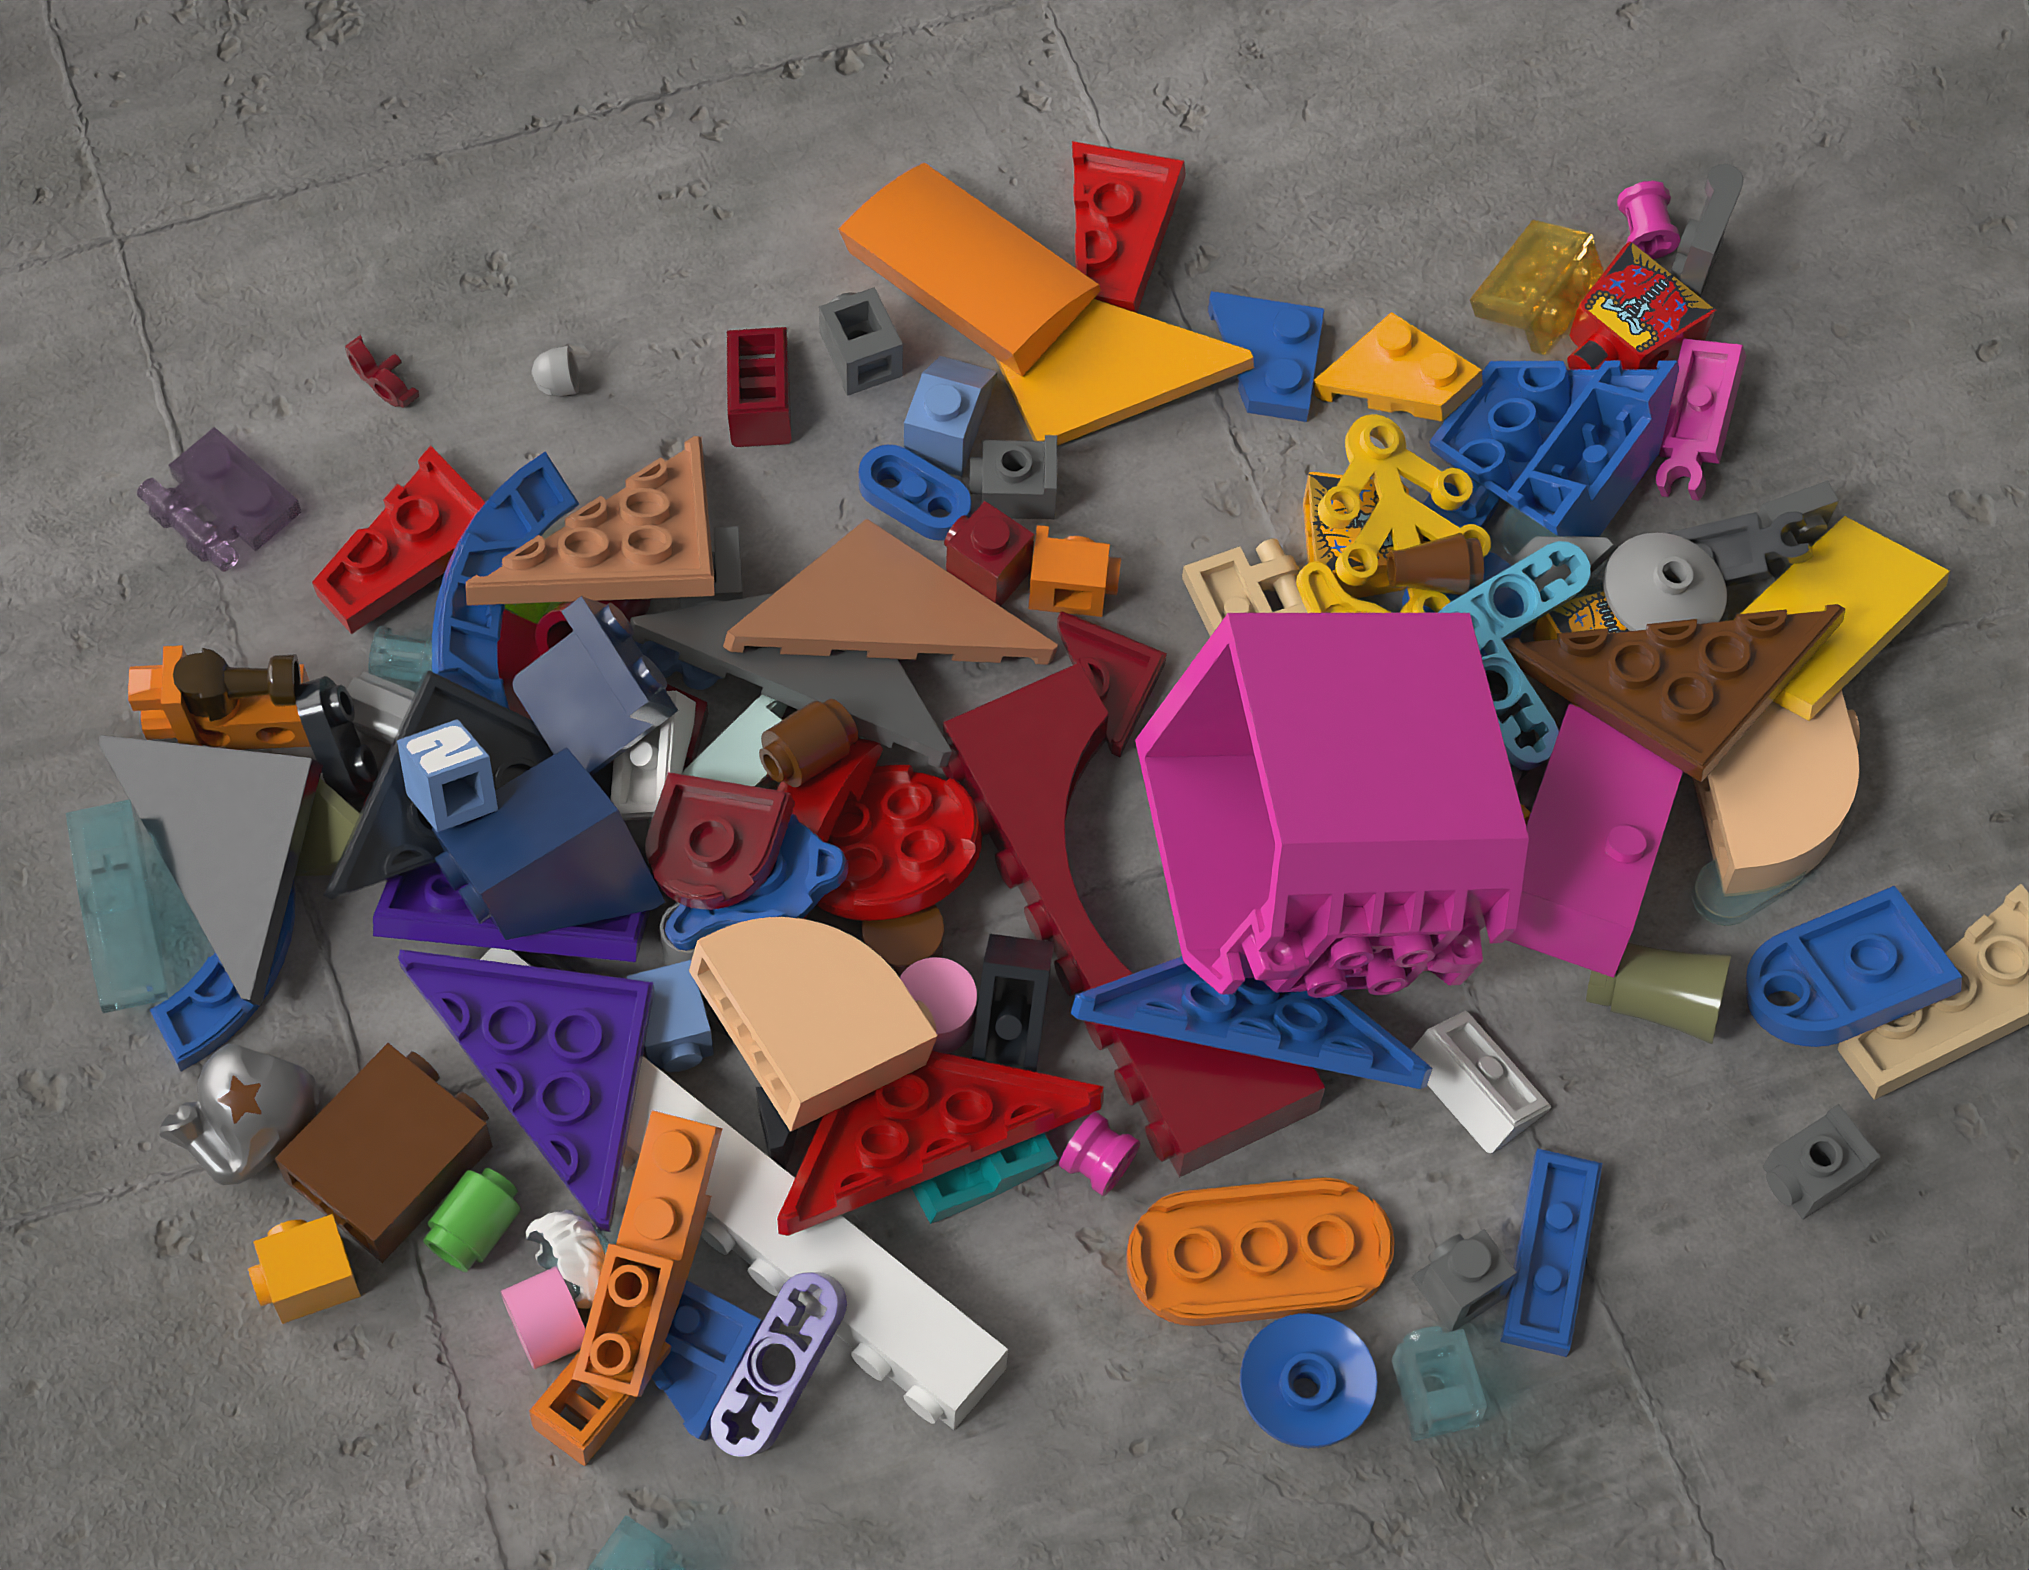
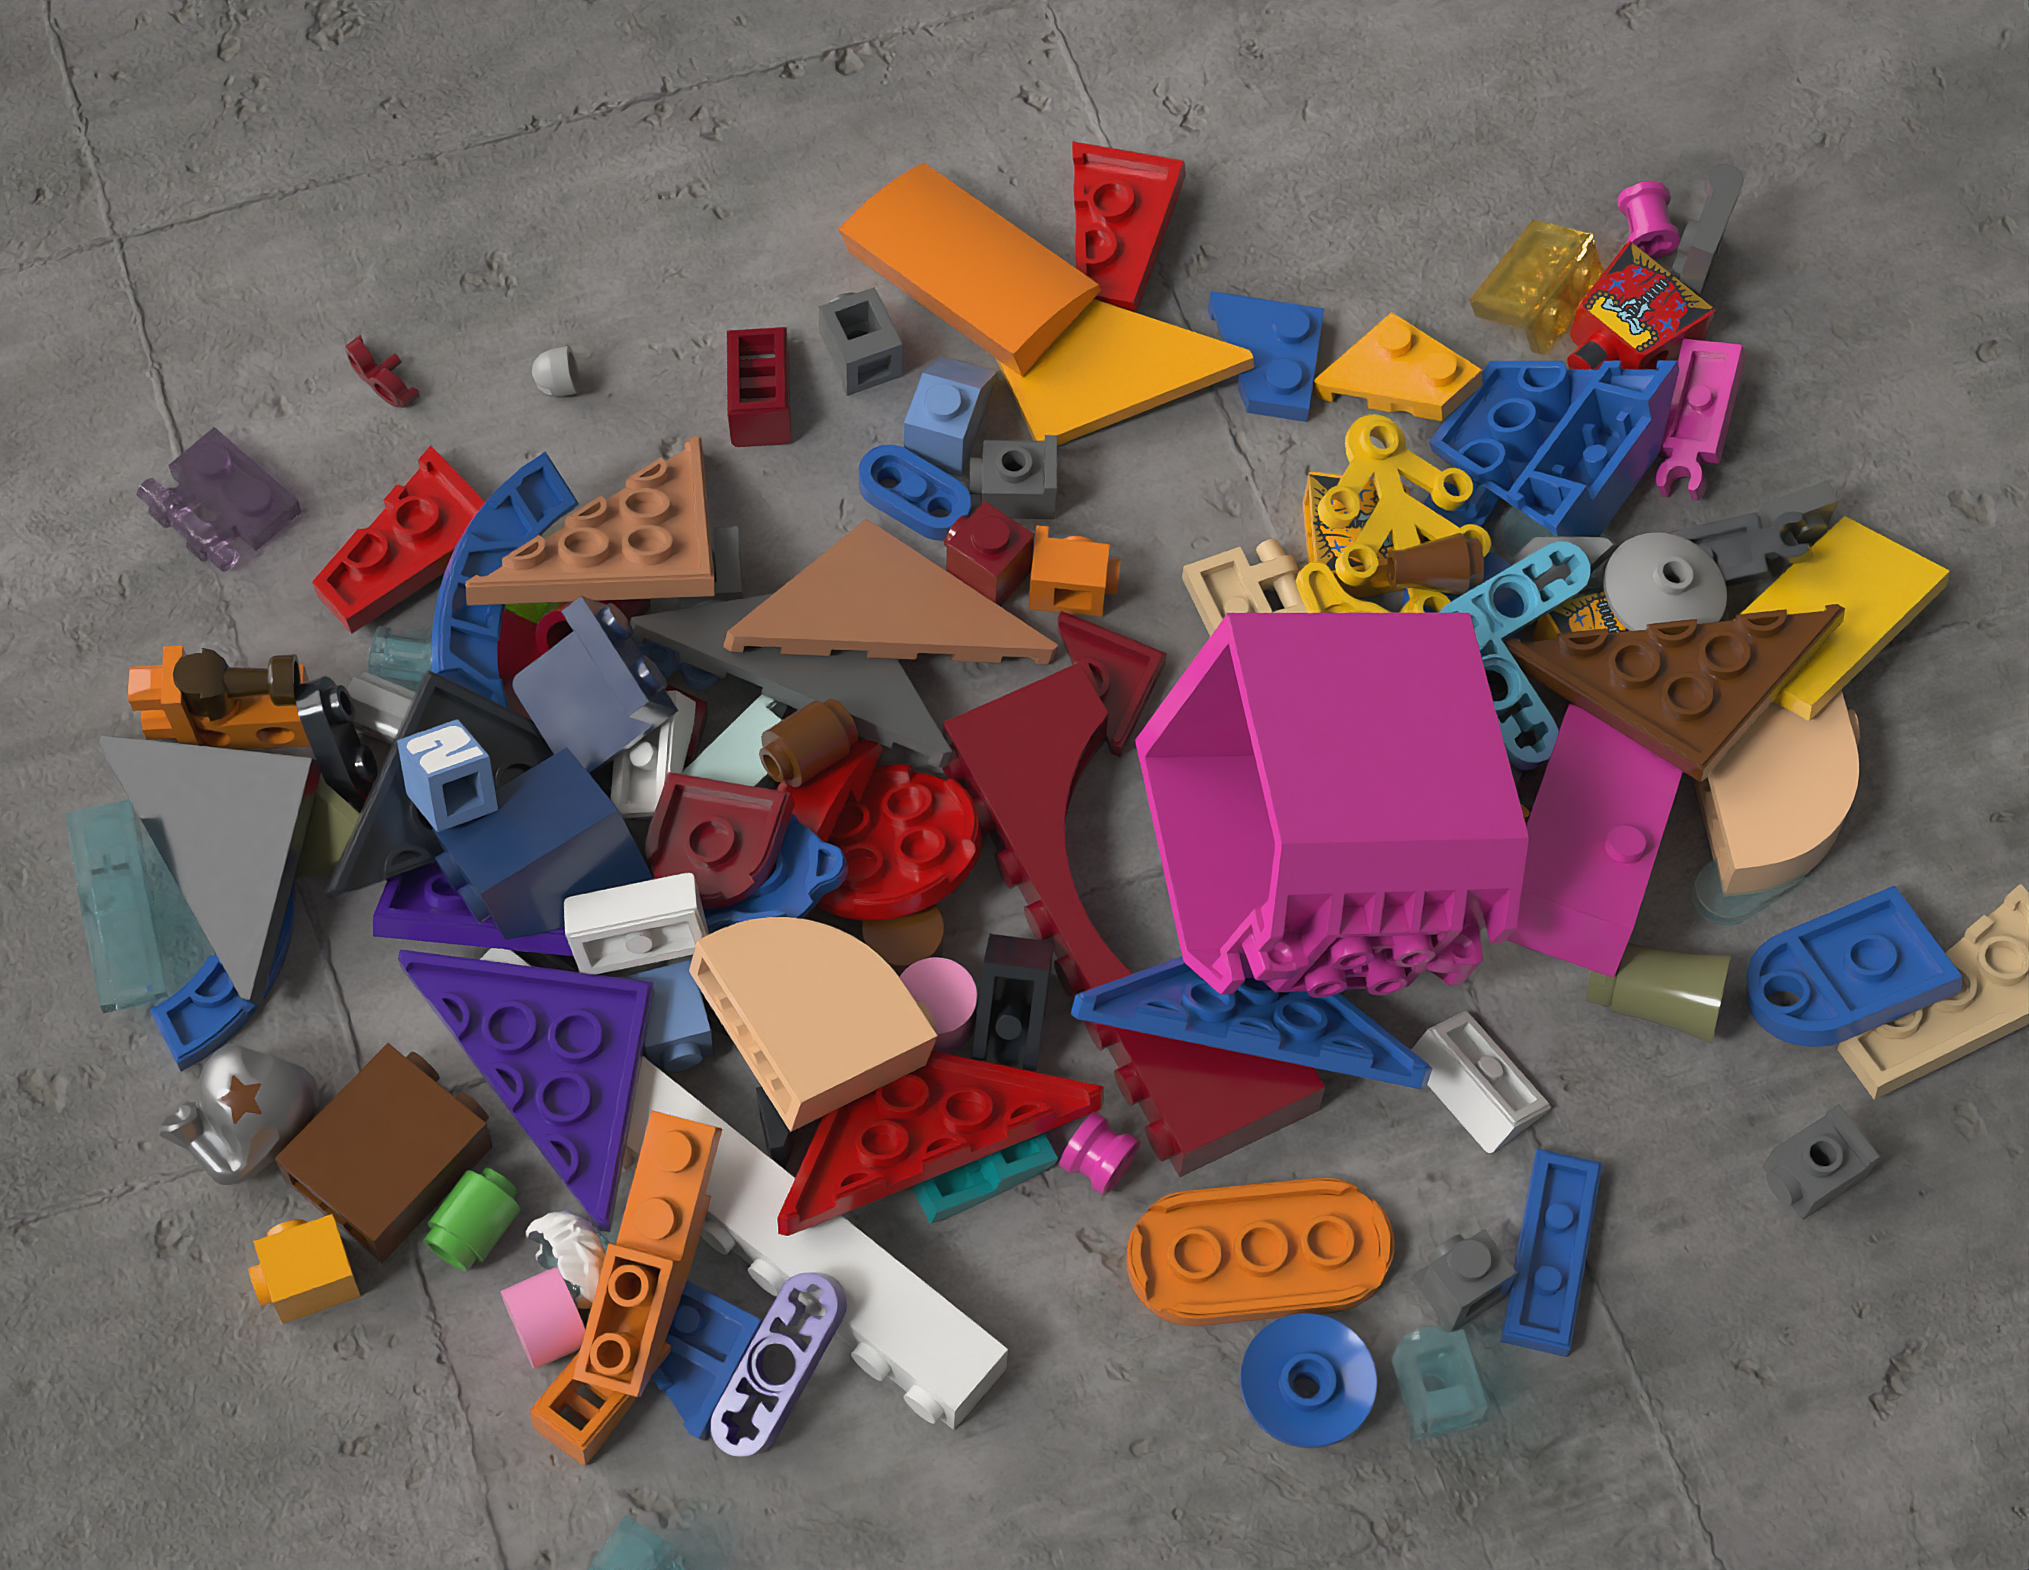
(635, 924): none -> white slope

